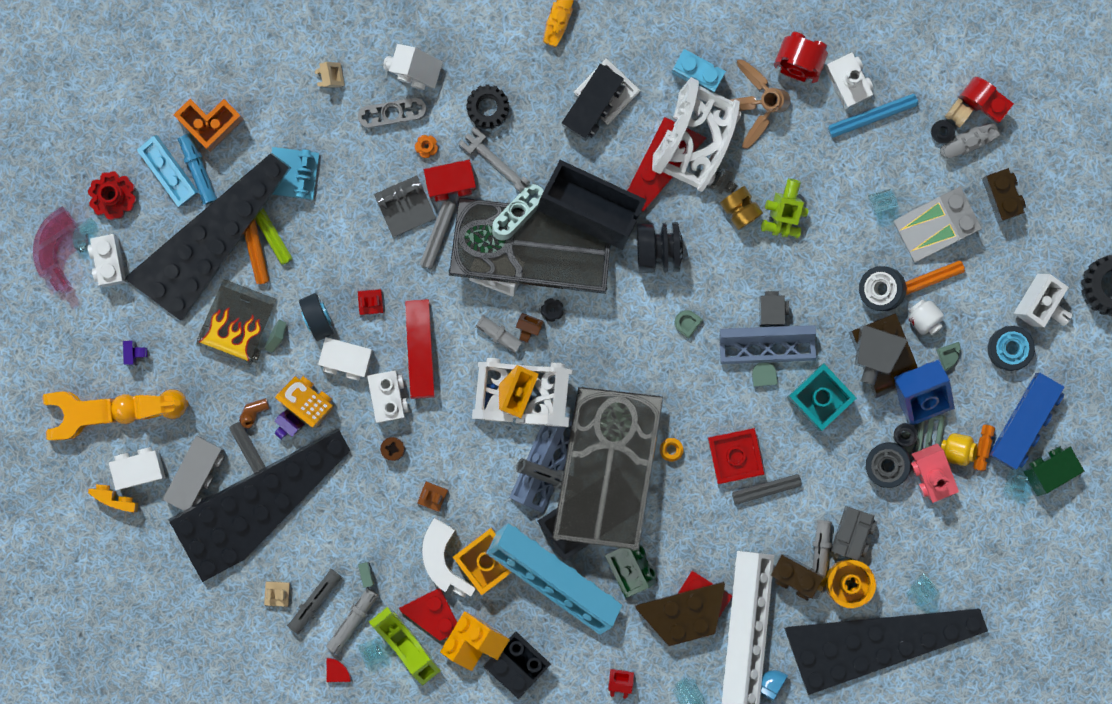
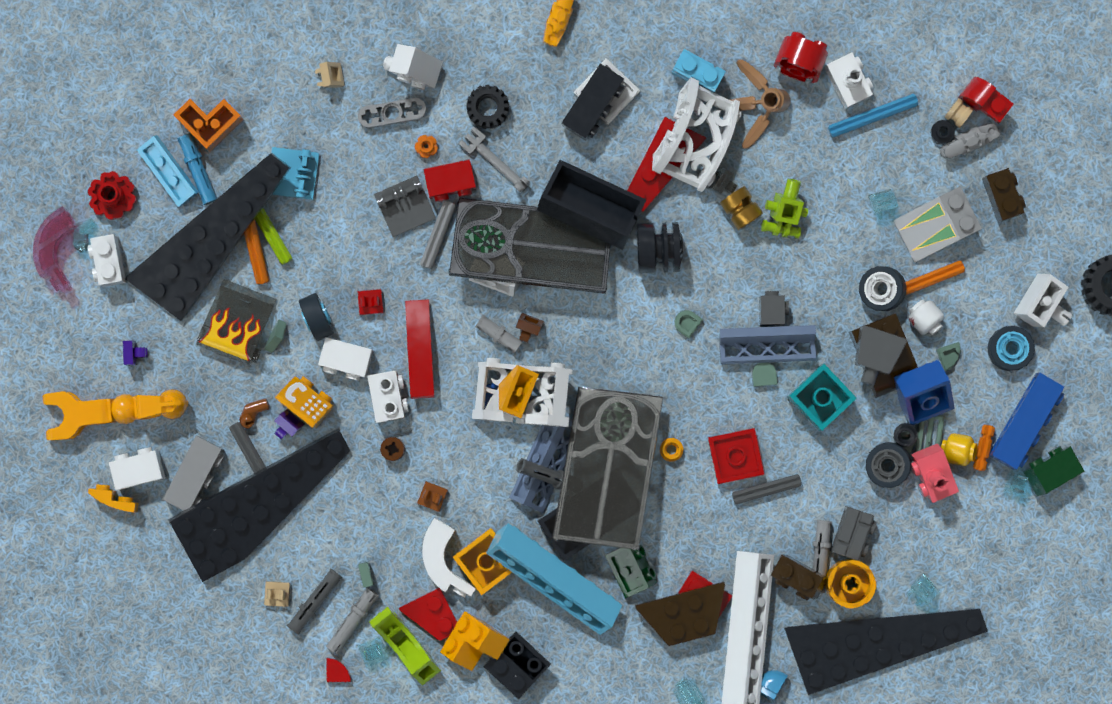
(516, 222): light aqua beam -> none
(551, 303): black plate -> none
(621, 682): red tile -> none

